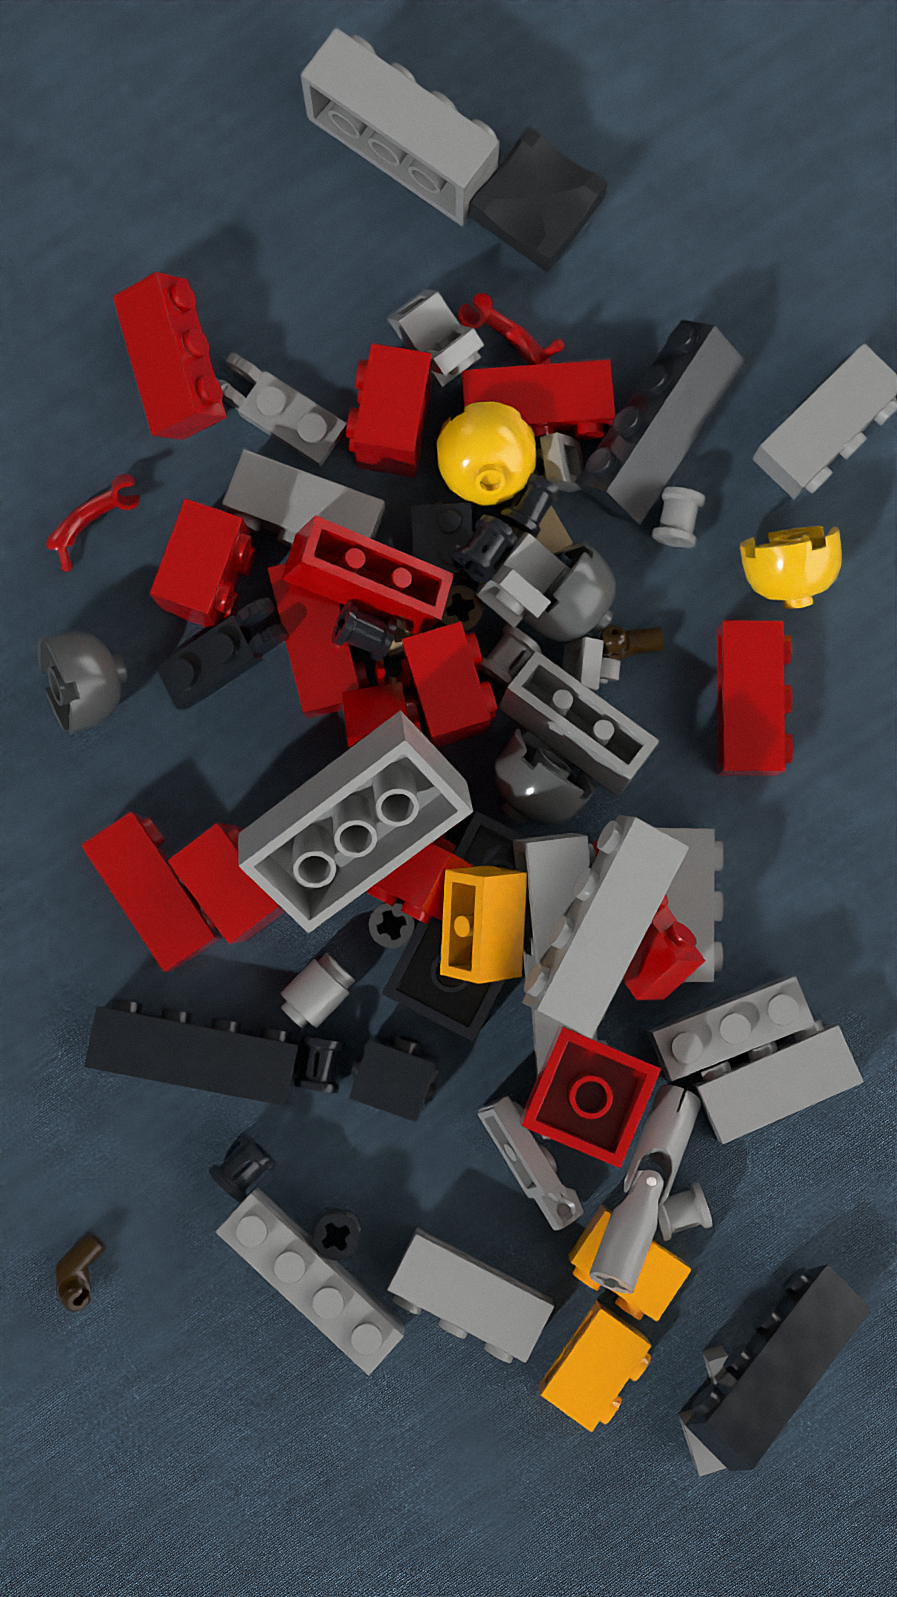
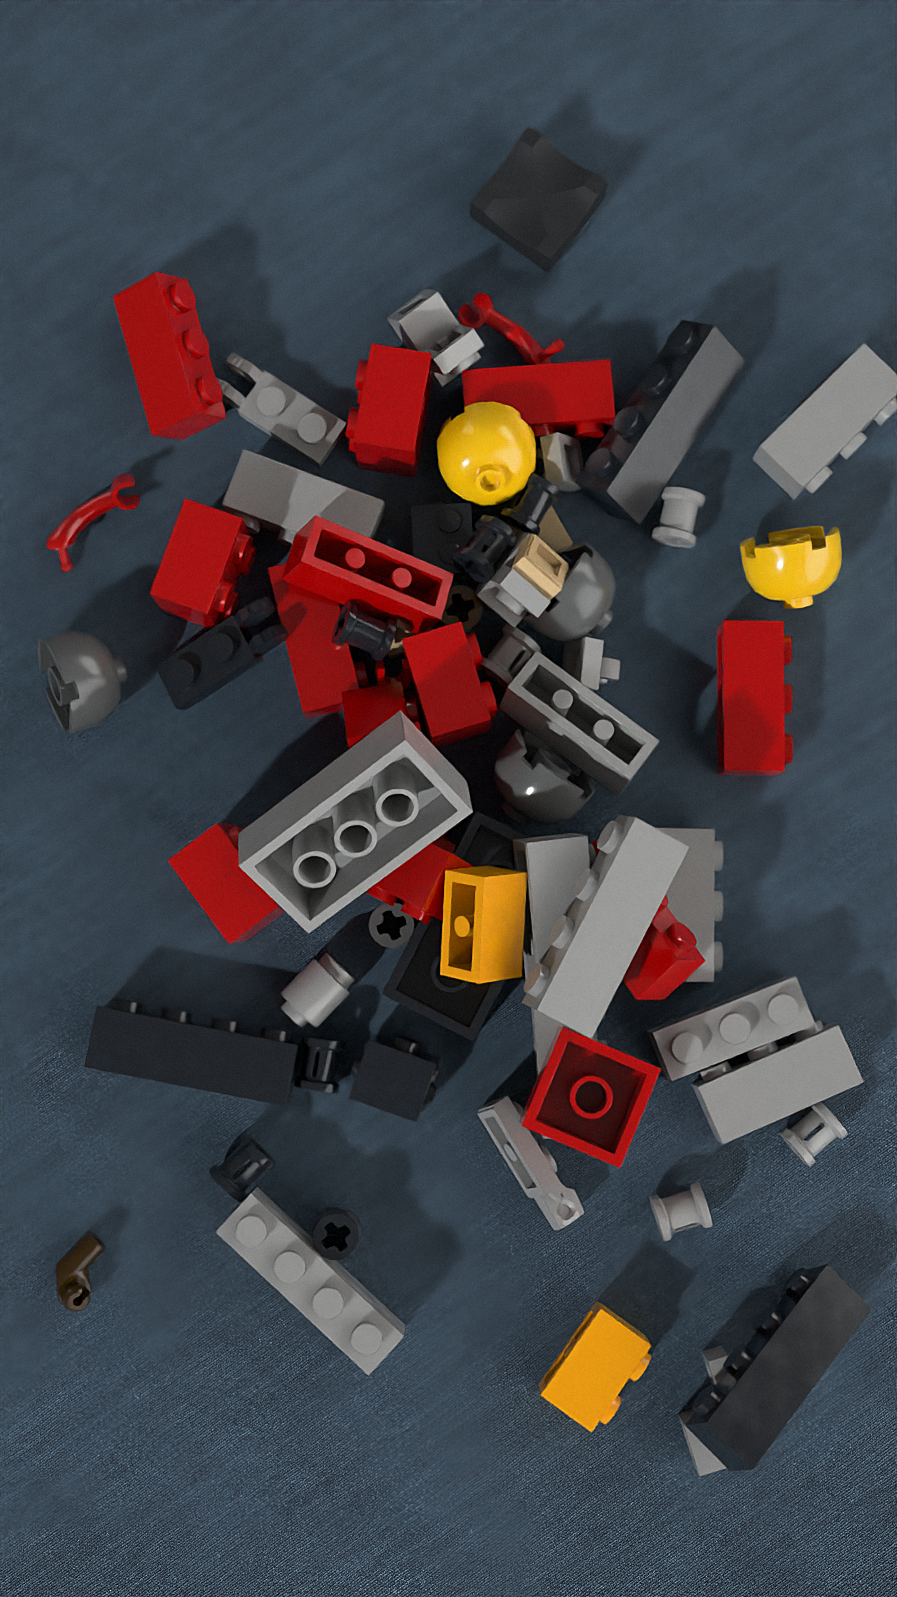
(150, 890): red brick -> none
(399, 124): light grey brick -> none
(470, 1297): light grey brick -> none
(540, 566): none -> tan tile
(625, 643): dark brown arm -> none
(635, 1219): light grey piece -> none
(658, 1279): light orange brick -> none
(809, 1149): none -> light grey bush

